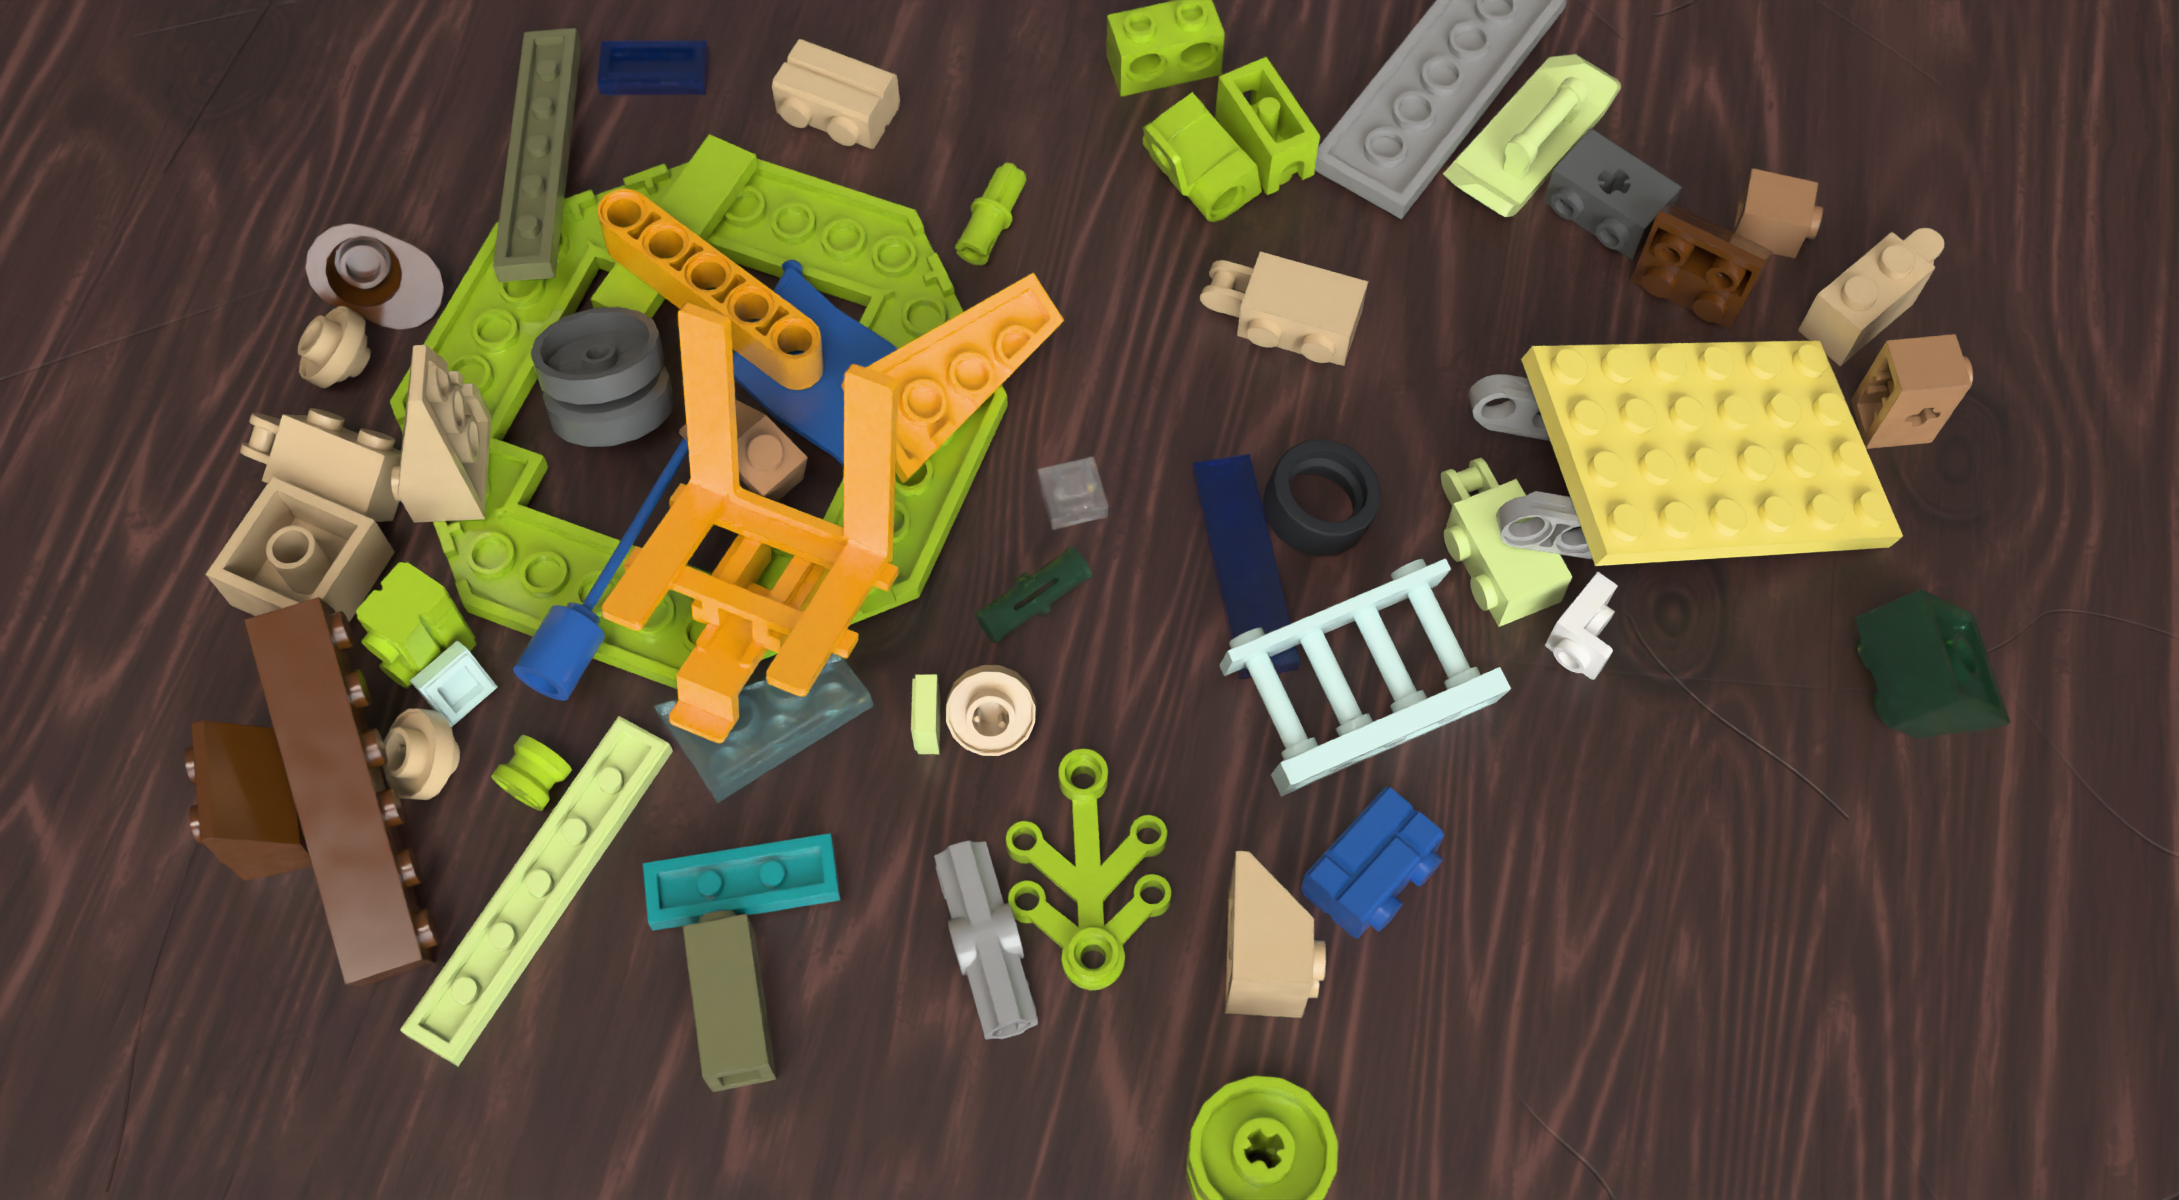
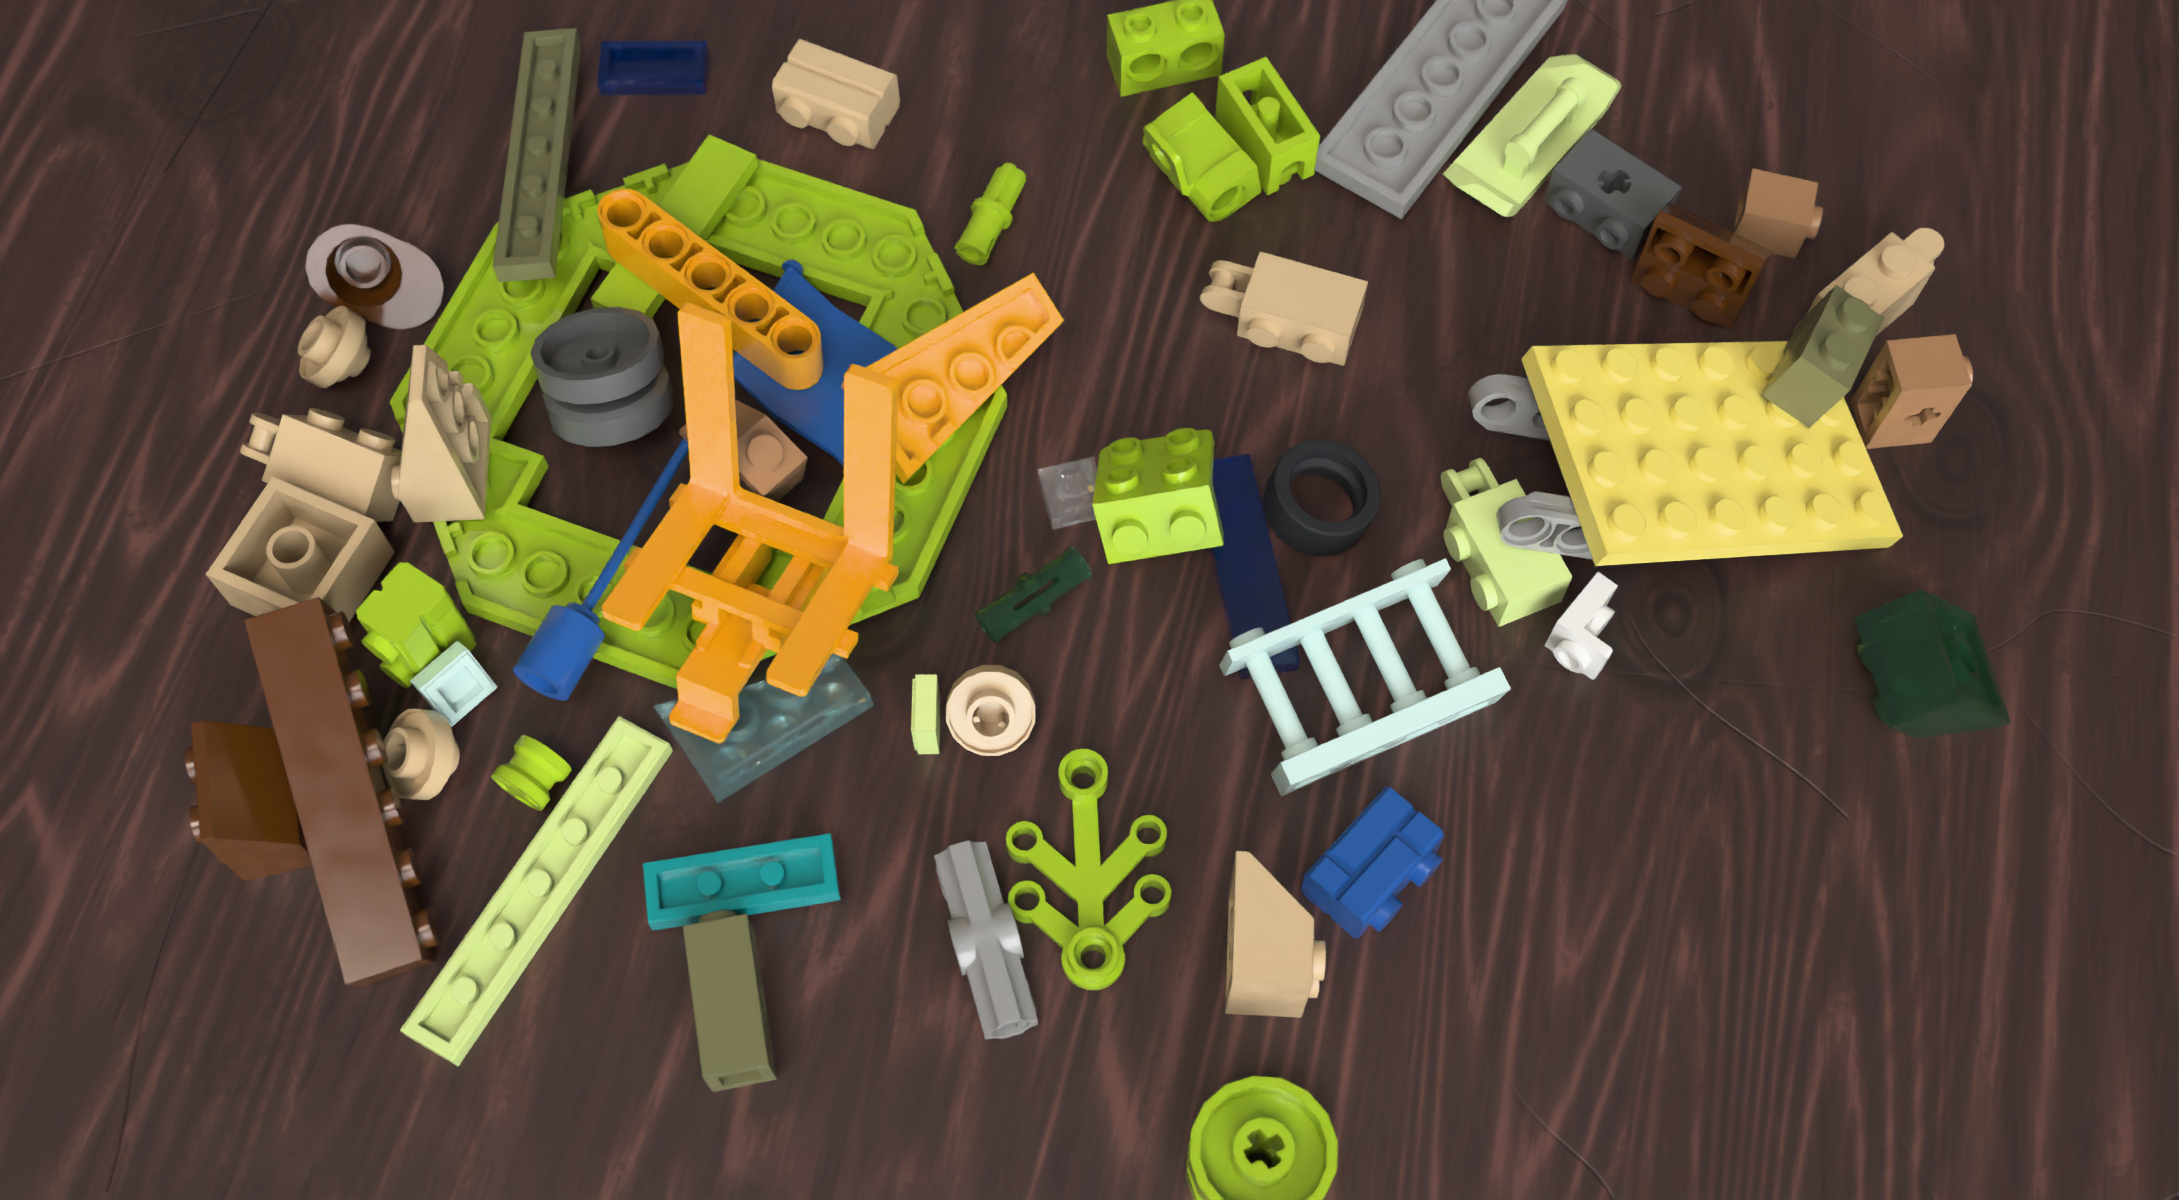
(1157, 496): none -> lime bracket
(1823, 356): none -> olive brick

